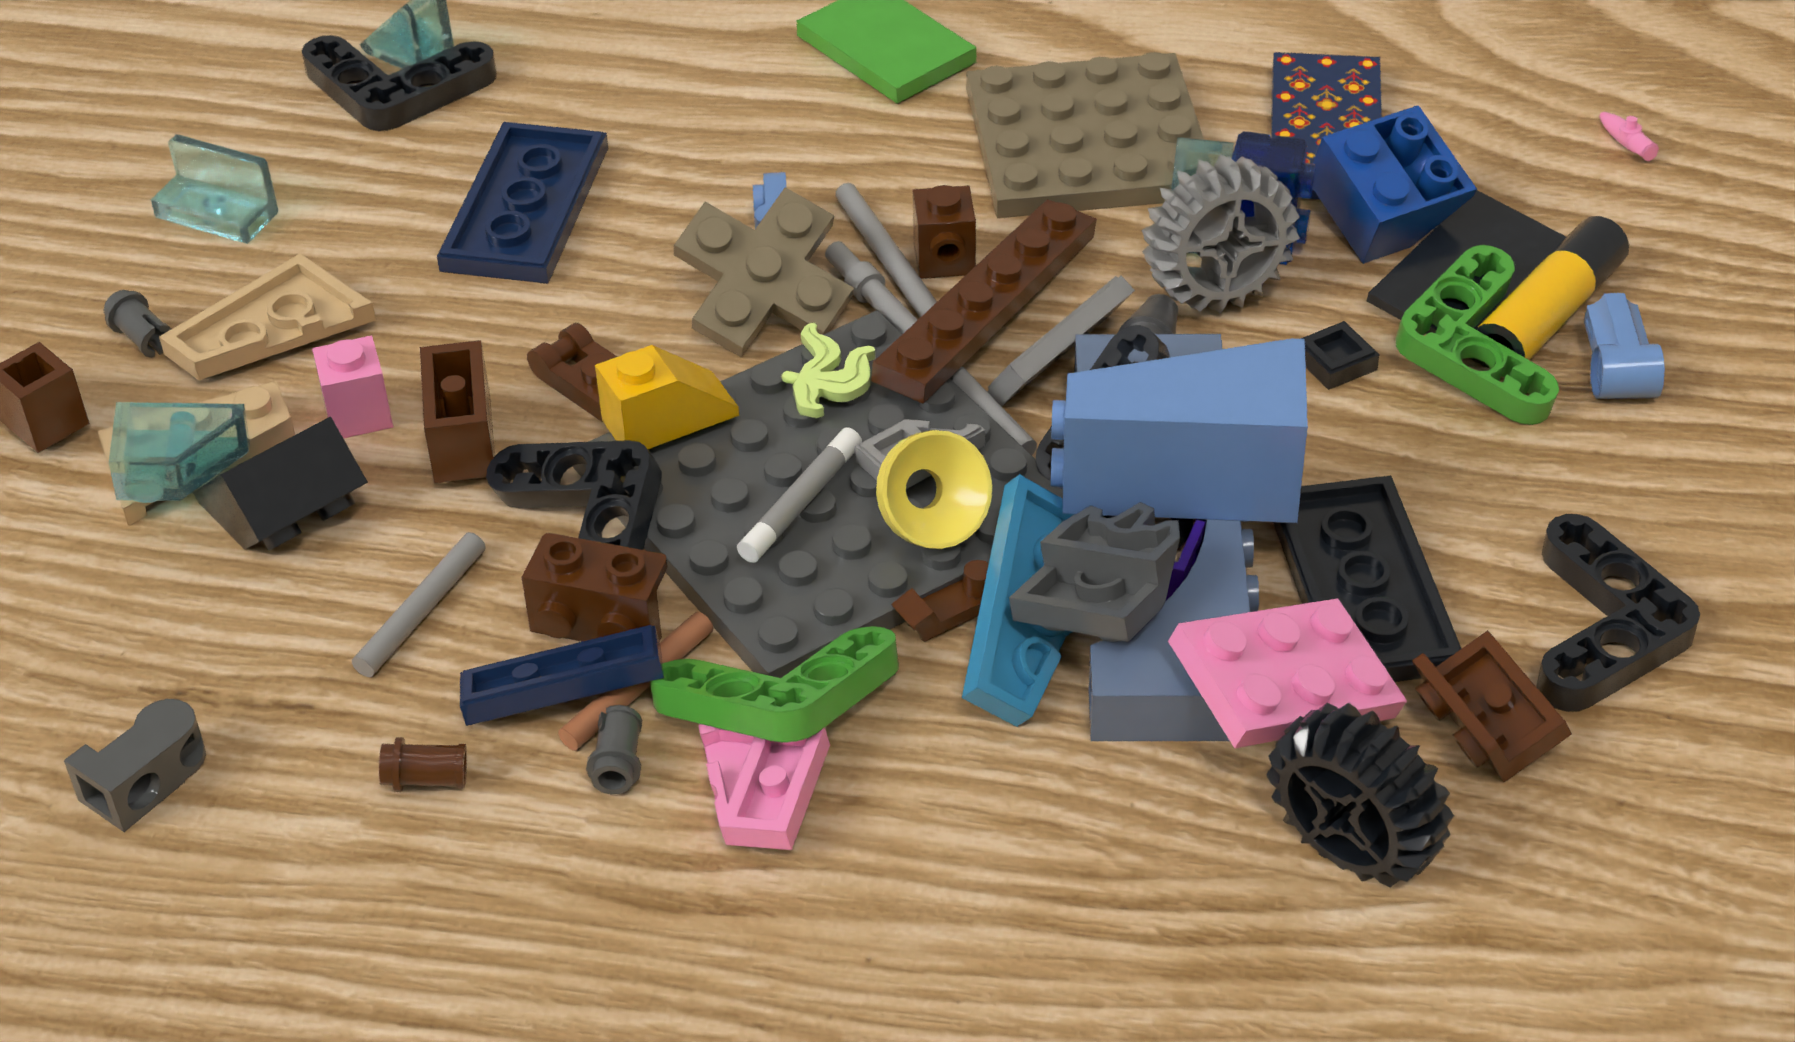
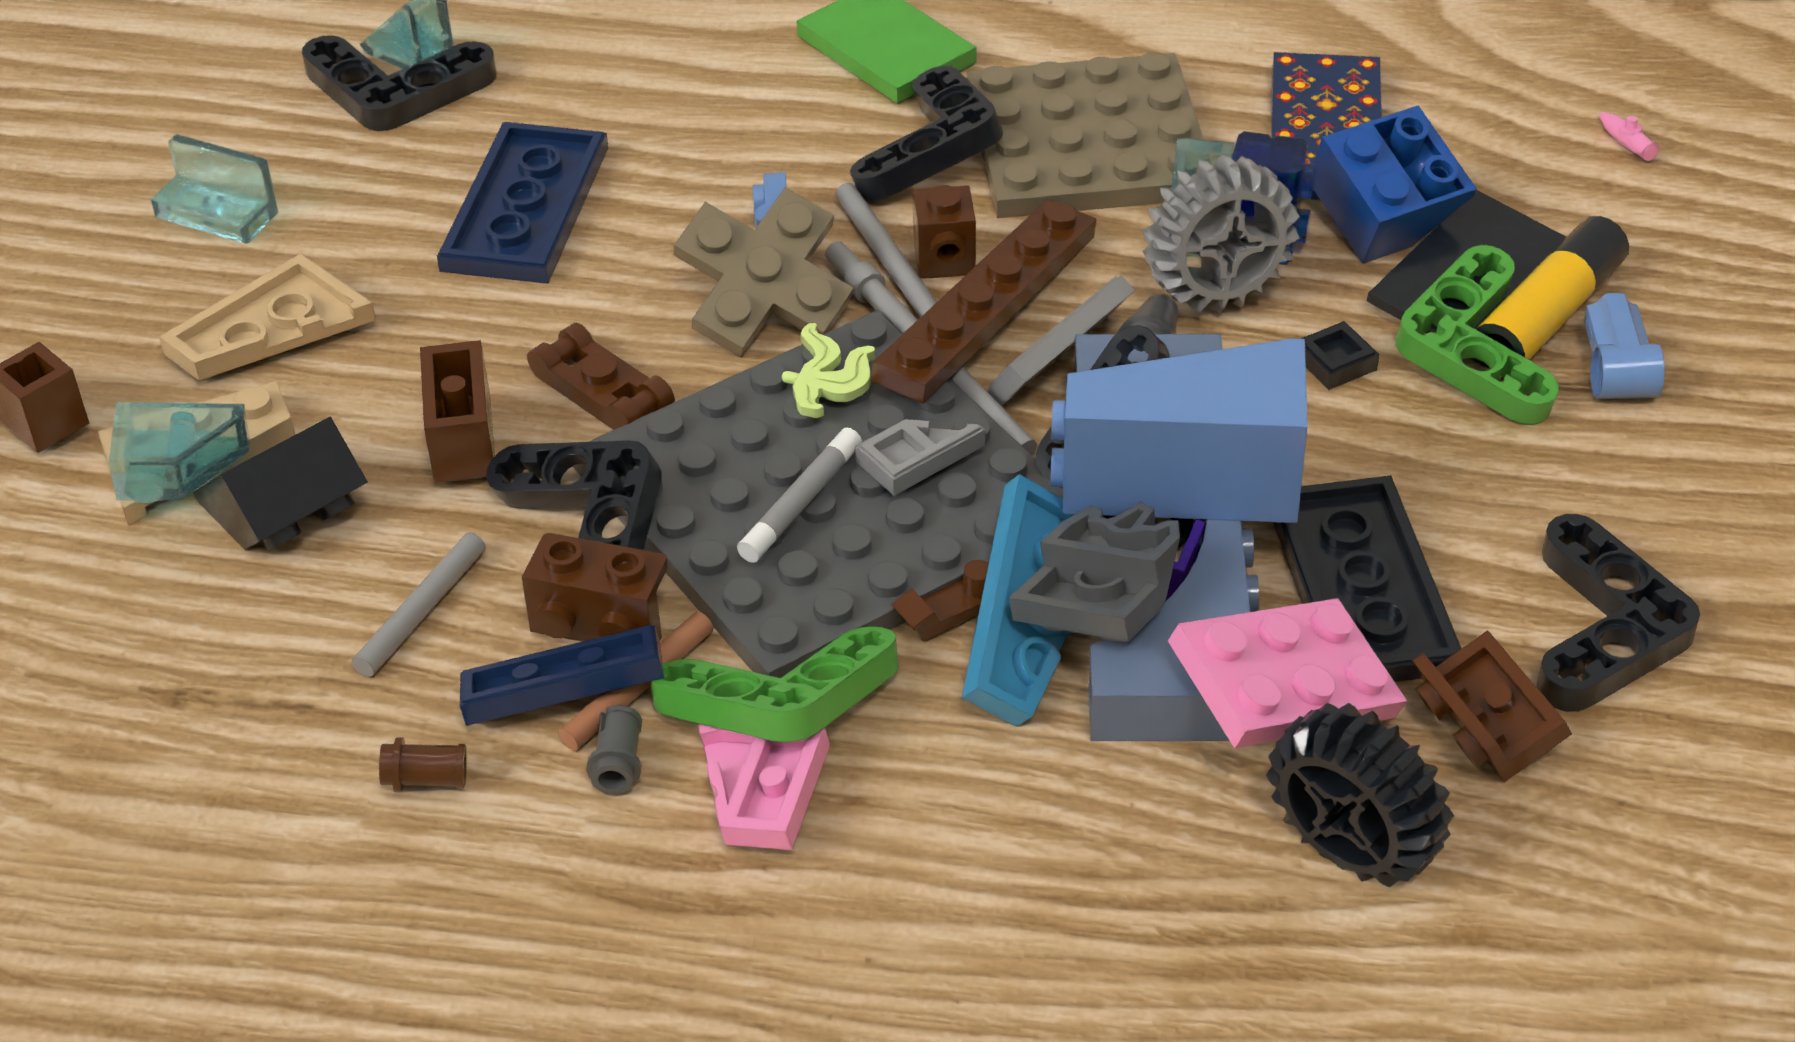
(130, 314): dark grey pin -> none
(140, 764): dark grey leg -> none
(353, 386): bright pink brick -> none
(659, 397): yellow slope -> none
(960, 128): none -> black beam
(960, 496): light yellow piece -> none

